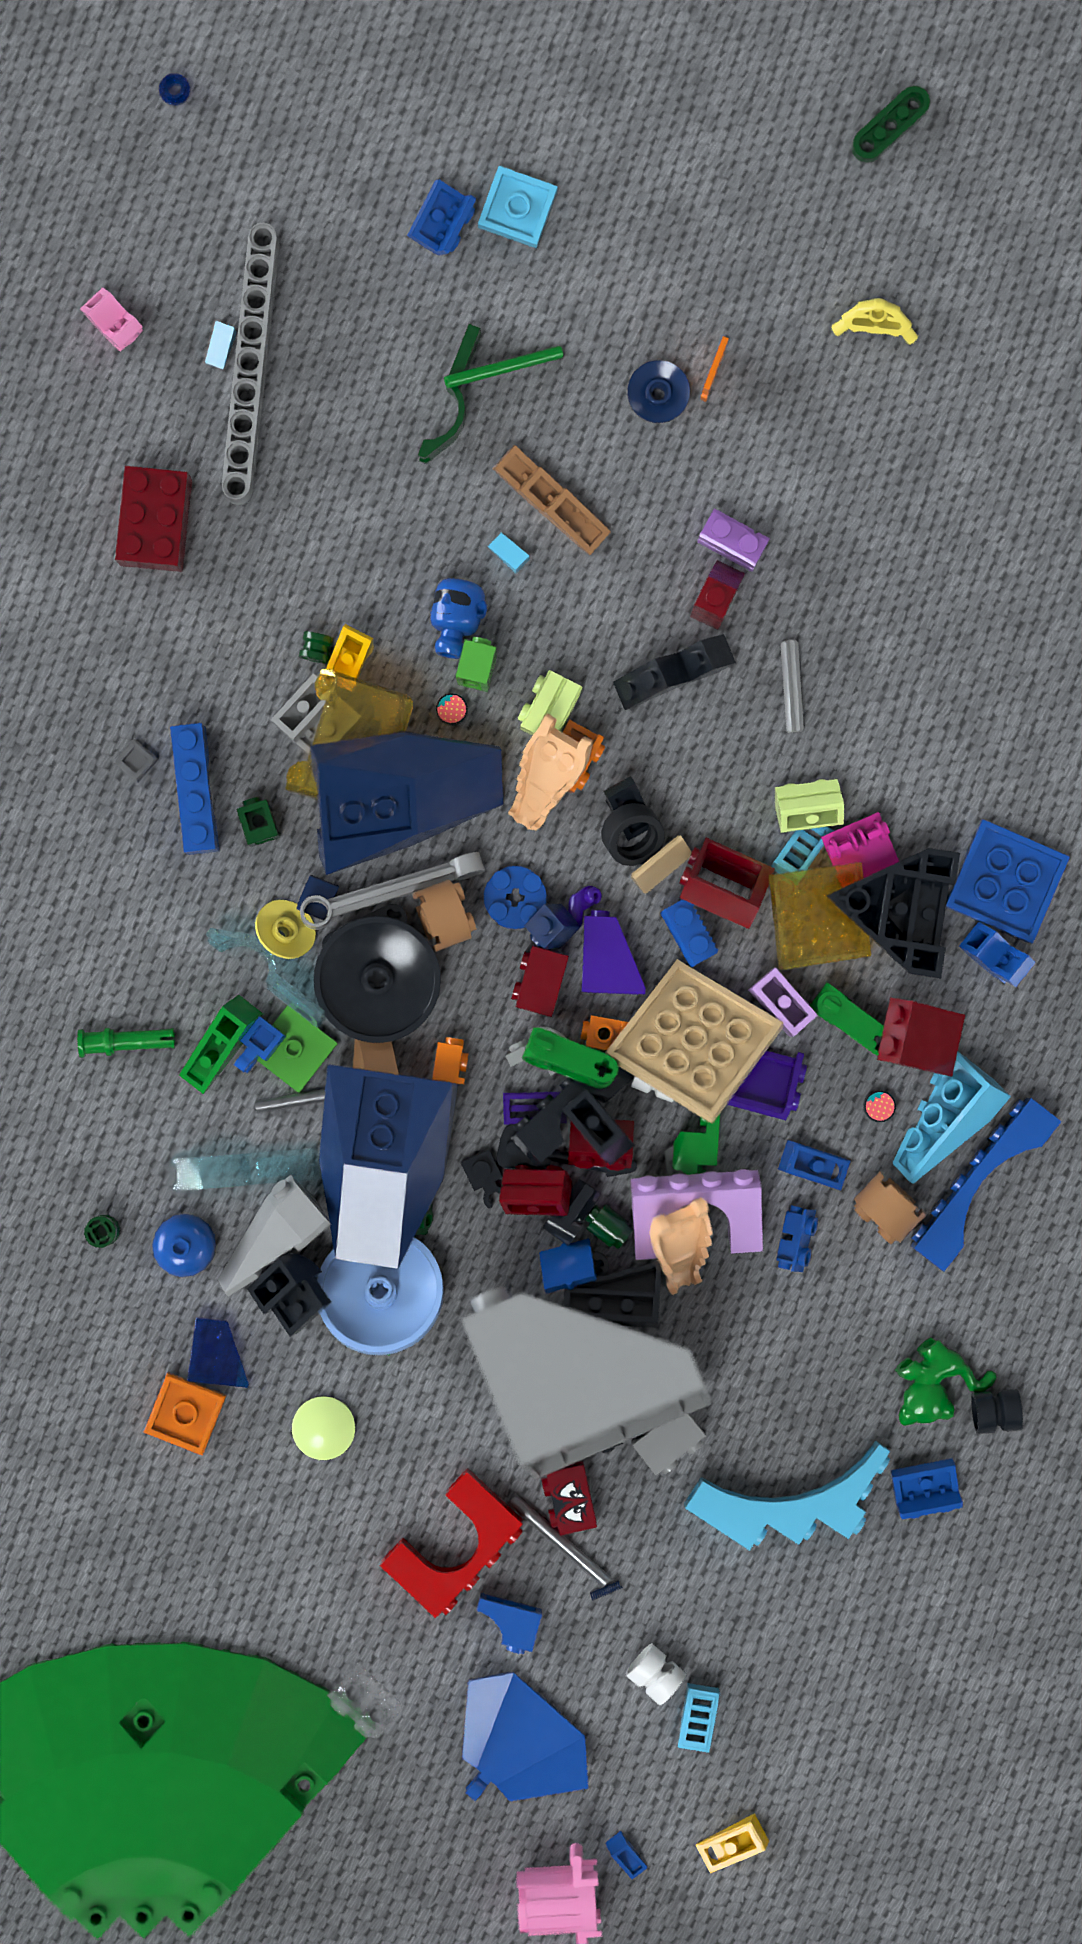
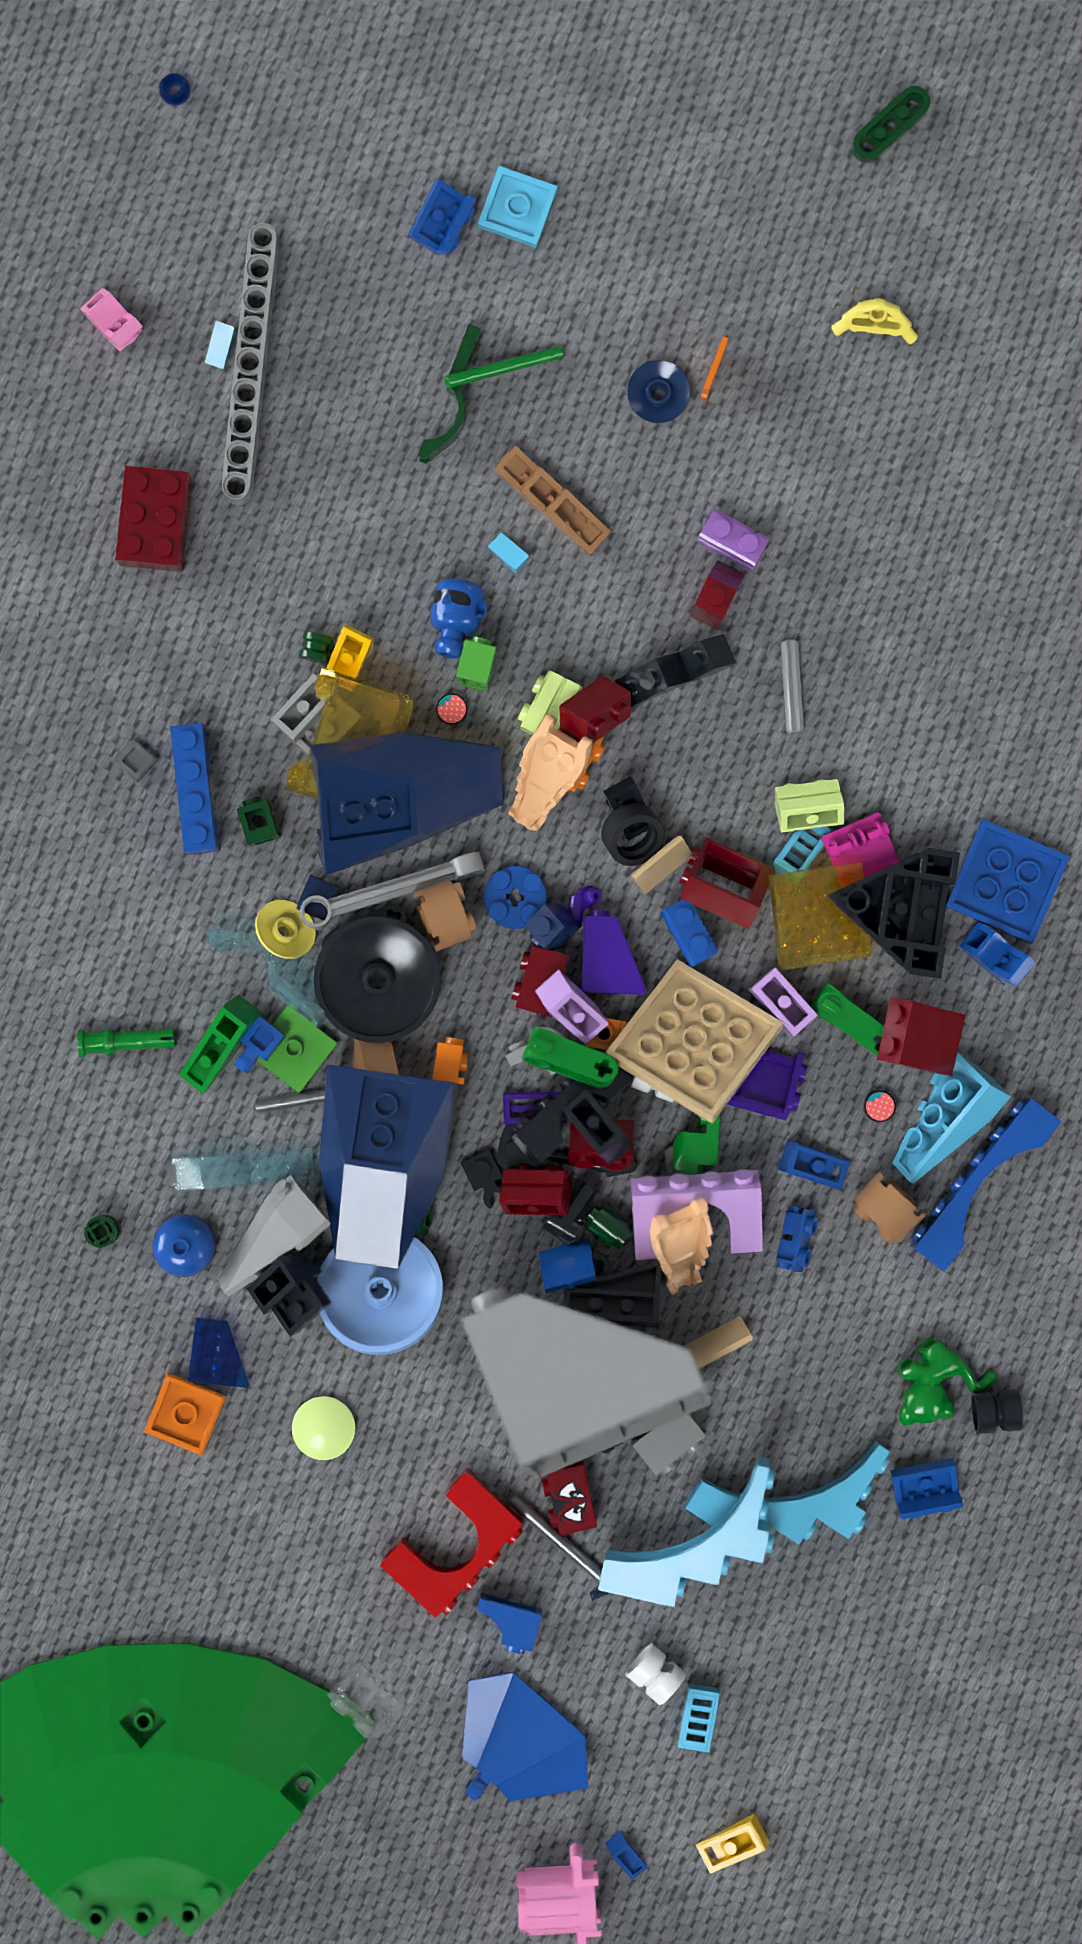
(571, 1007): none -> lavender brick
(595, 710): none -> dark red brick
(661, 1573): none -> arch
(719, 1342): none -> tan slope

